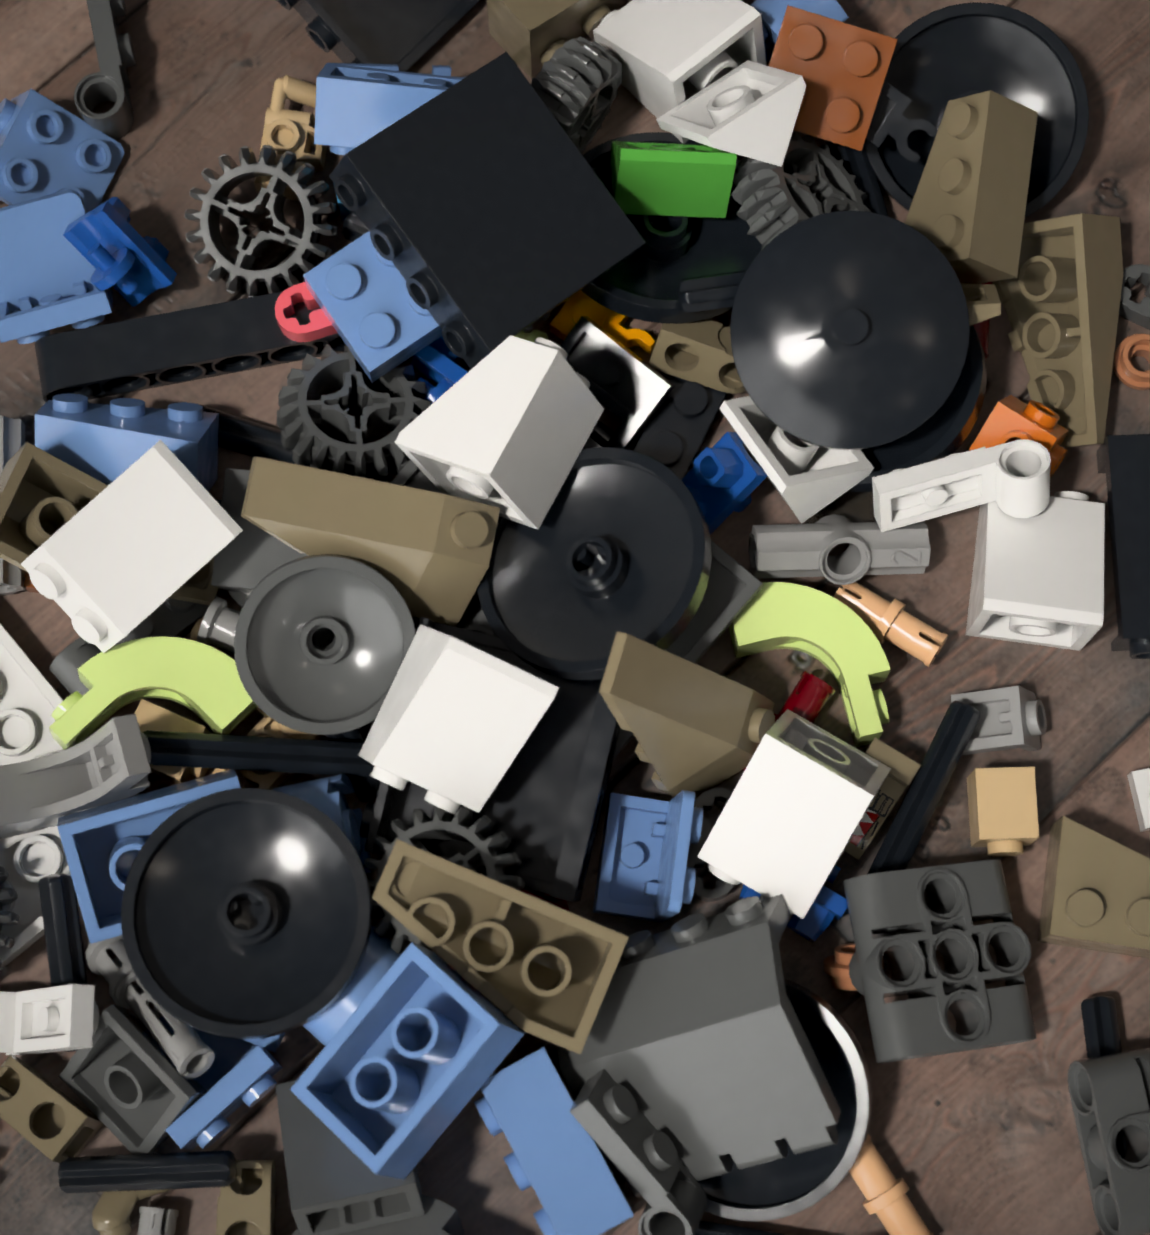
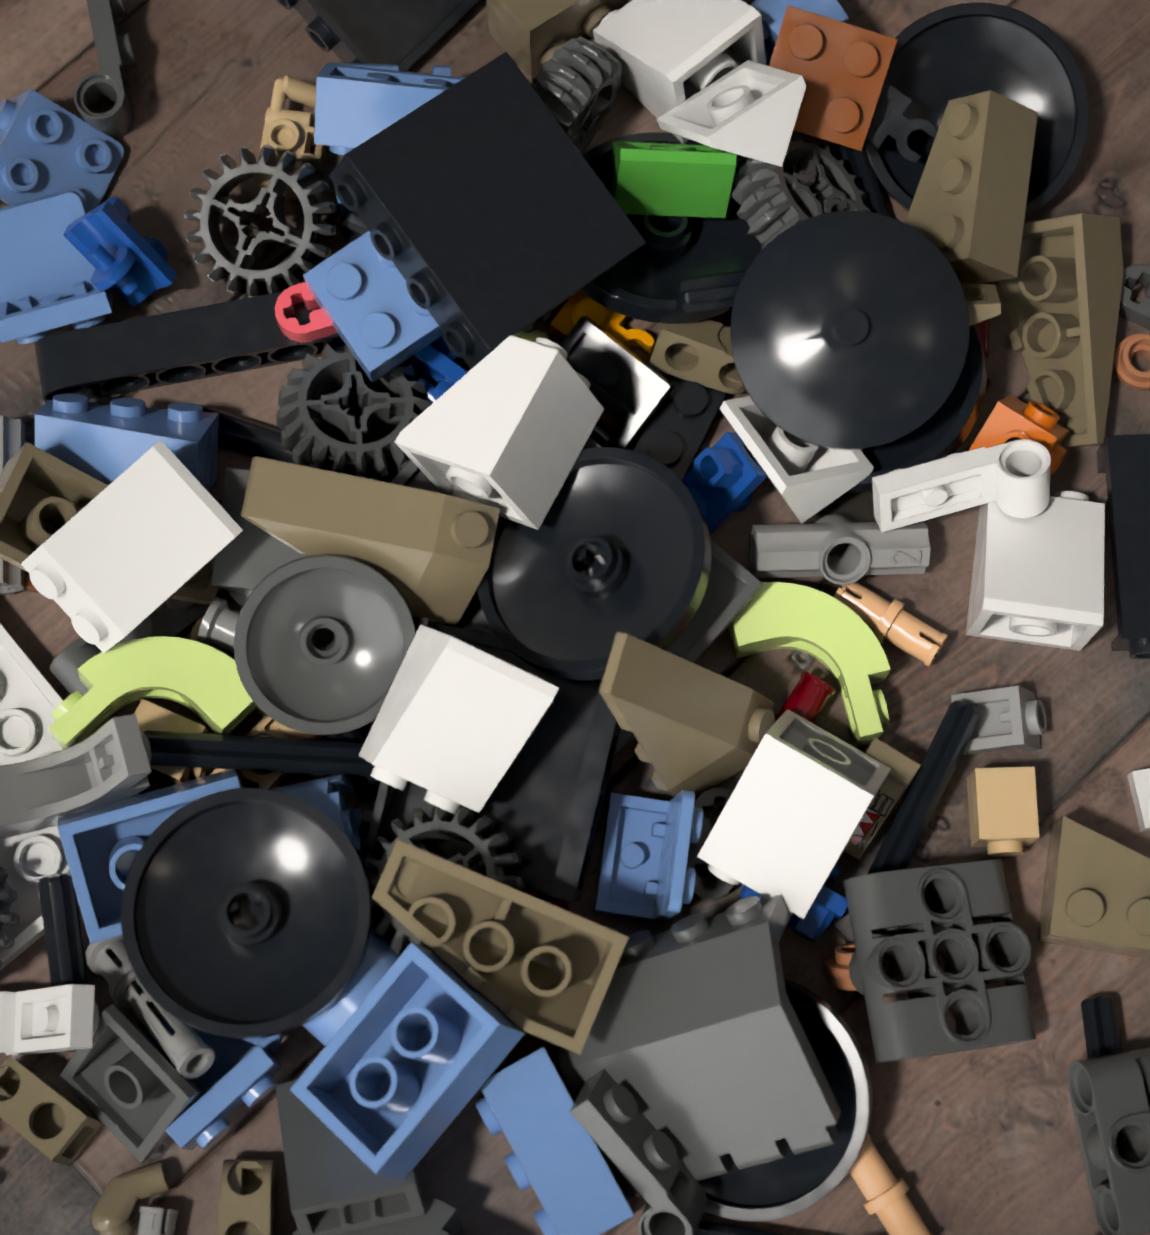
(147, 1171): black axle -> none

